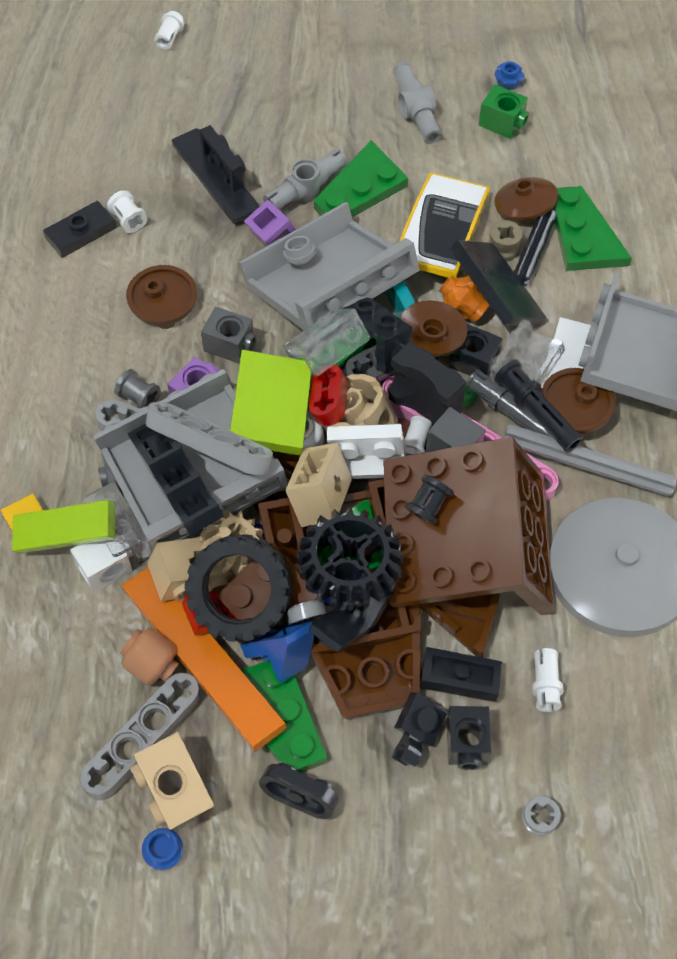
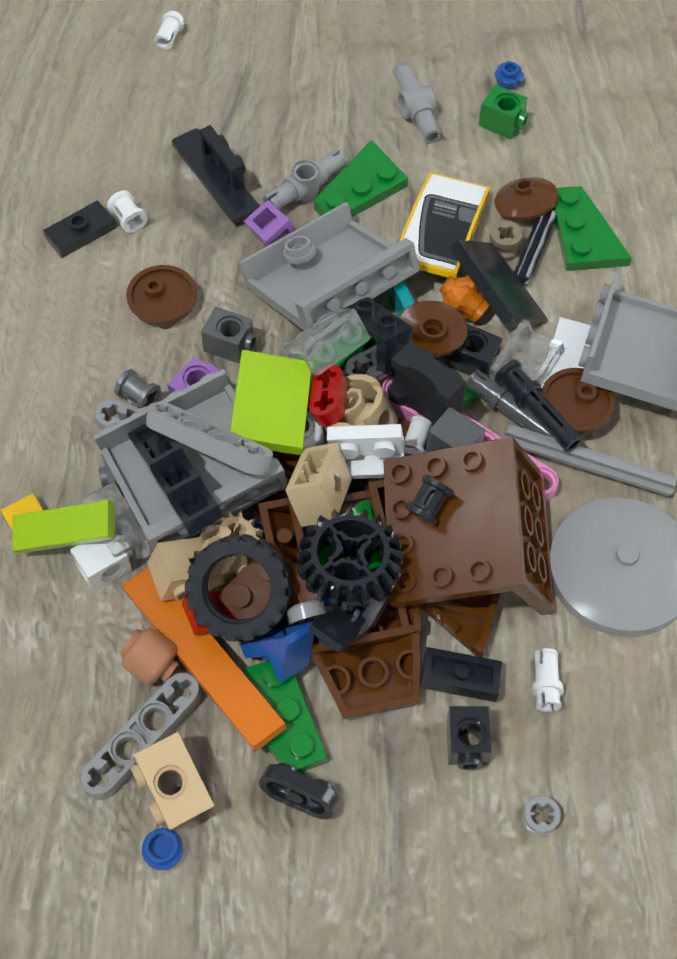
(420, 725): black plate -> none

